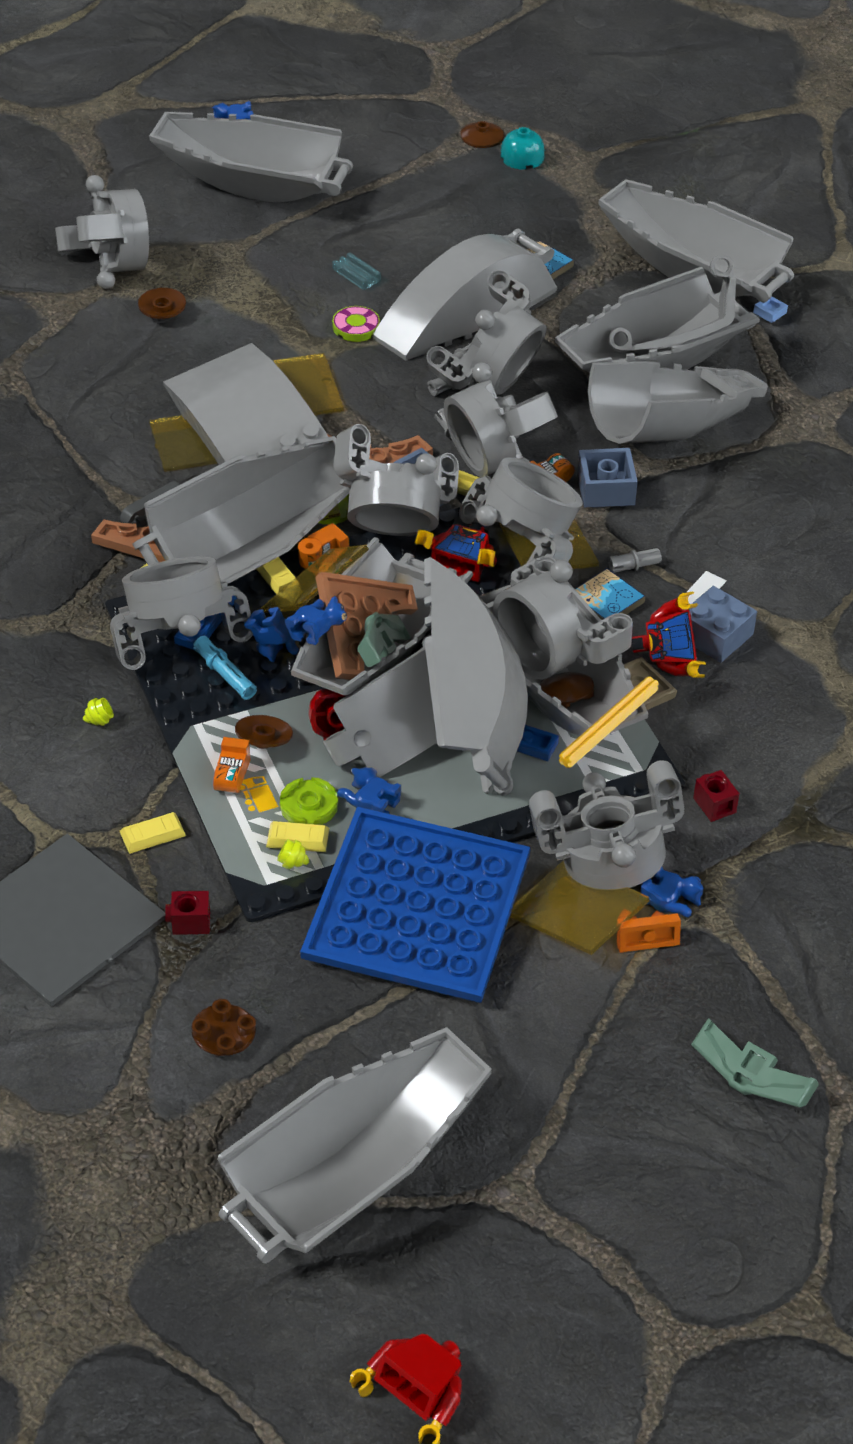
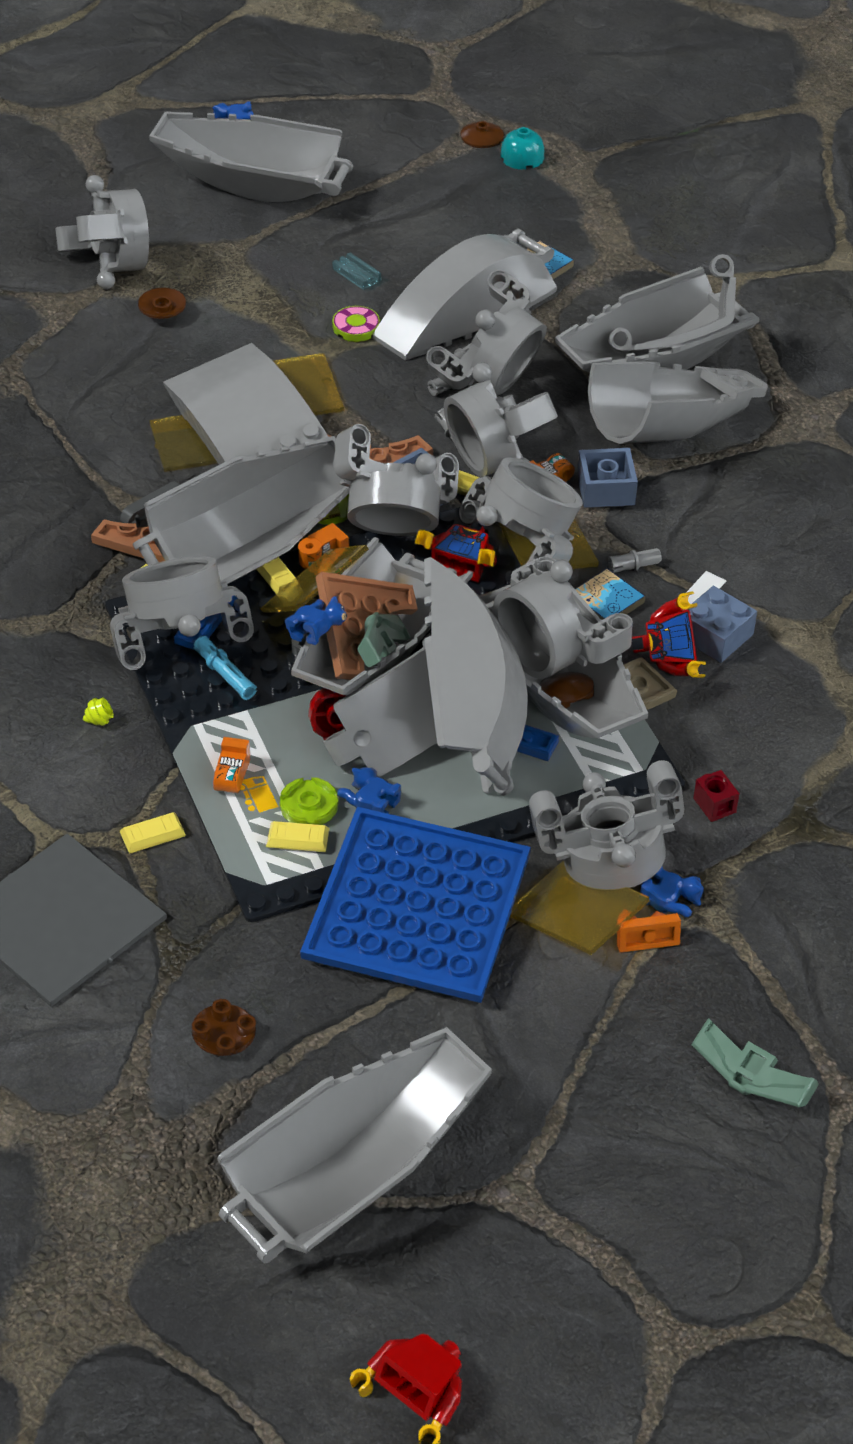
(189, 912): dark red brick -> none
(263, 731): reddish brown dish -> none
(270, 633): blue animal -> none
(292, 854): neon yellow plate -> none
(608, 722): yellow axle -> none
(687, 235): light grey windscreen -> none
(770, 310): light blue plate -> none

